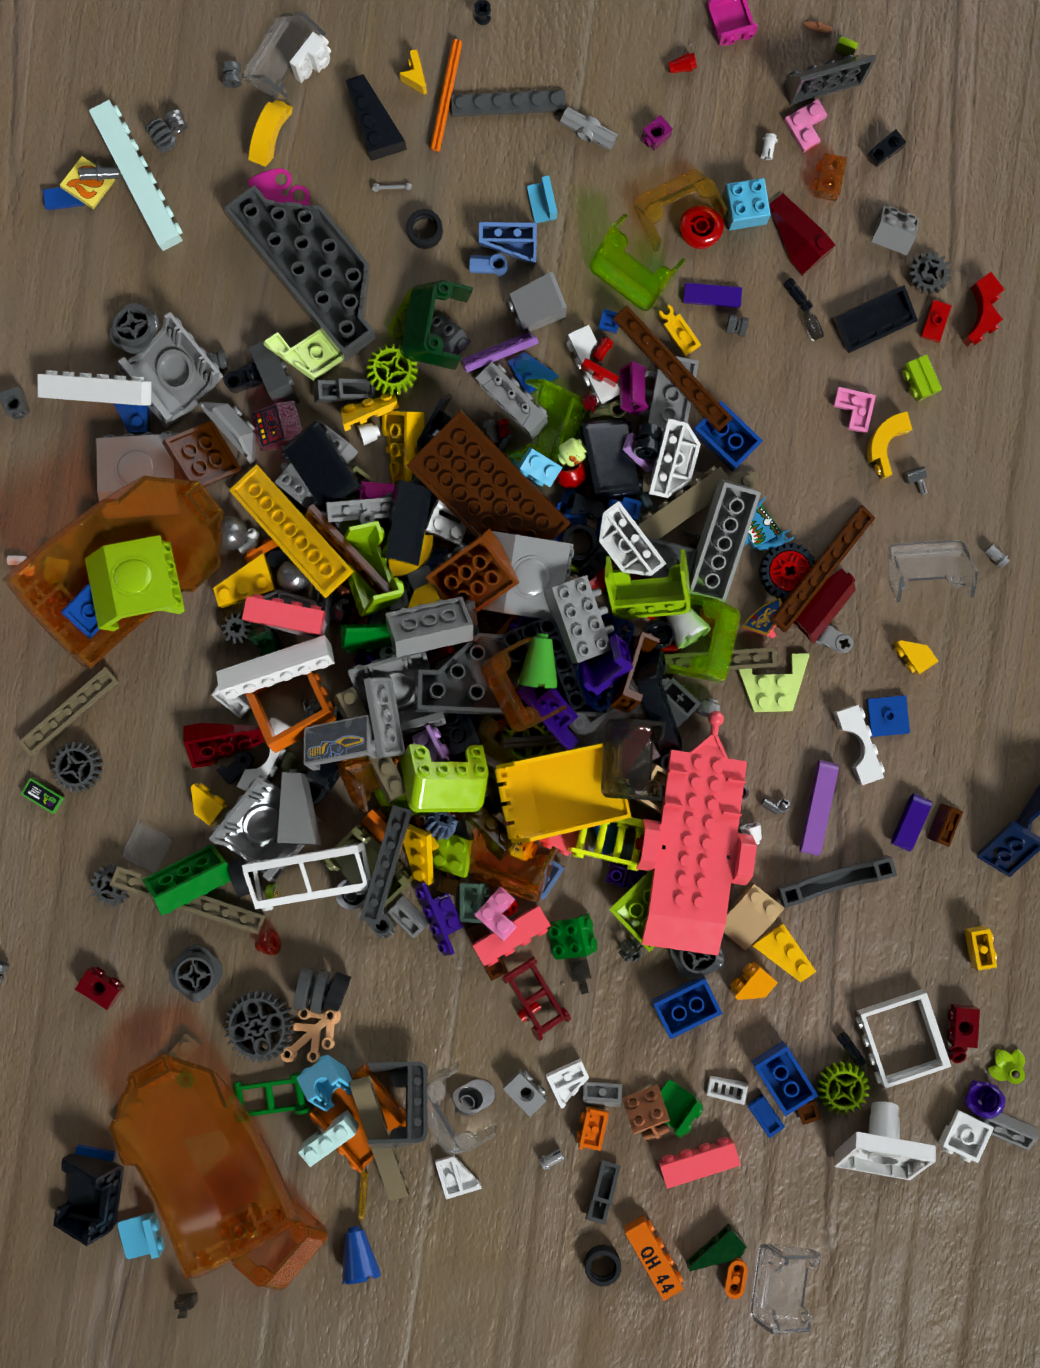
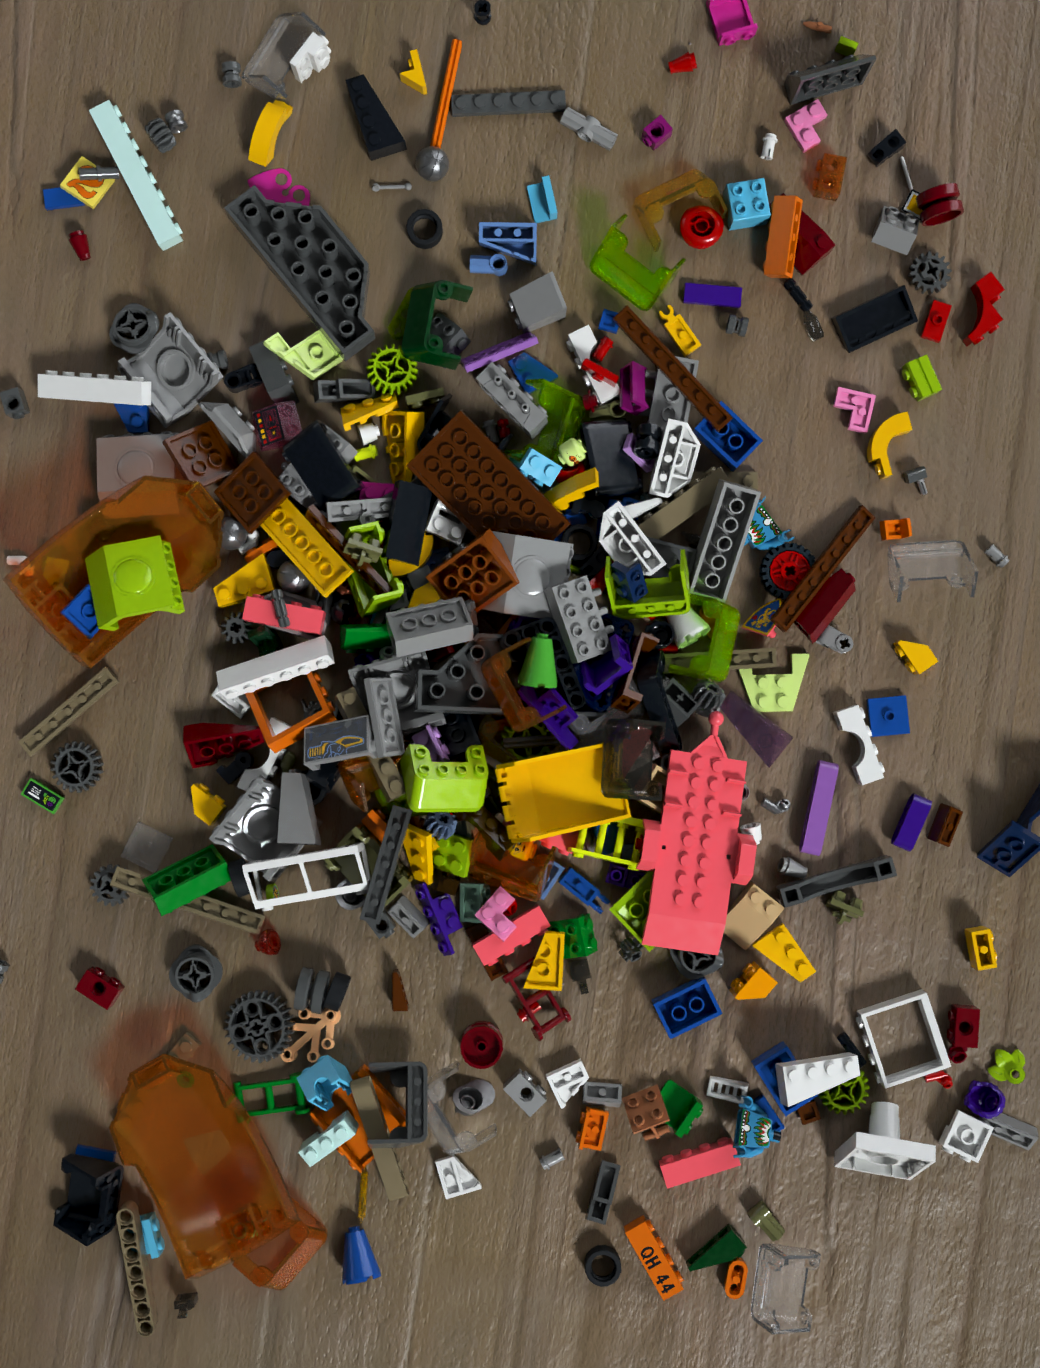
(80, 244): none -> dark red cone
(137, 1277): none -> dark tan beam
(252, 492): none -> reddish brown plate
(280, 608): none -> dark grey axle
(362, 551): none -> olive hips
(366, 452): none -> neon yellow pin
(399, 998): none -> reddish brown slope
(425, 398): none -> olive plate
(432, 163): none -> flat silver piece
(488, 1054): none -> dark red wheel
(548, 963): none -> yellow wing
(573, 489): none -> yellow slope
(582, 889): none -> blue hinge
(629, 581): none -> dark blue bracket
(641, 507): none -> white slope
(708, 695): none -> dark grey gear
(753, 1130): none -> dark azure torso
(757, 729): none -> clear purple wing
(763, 1217): none -> olive piece
(783, 236): none -> orange brick
(791, 868): none -> light grey cone
(812, 1076): none -> white wedge
(853, 909): none -> olive hips
(895, 529): none -> orange bracket
(910, 204): none -> piece
(939, 204): none -> dark red wheel
(941, 1077): none -> red arm

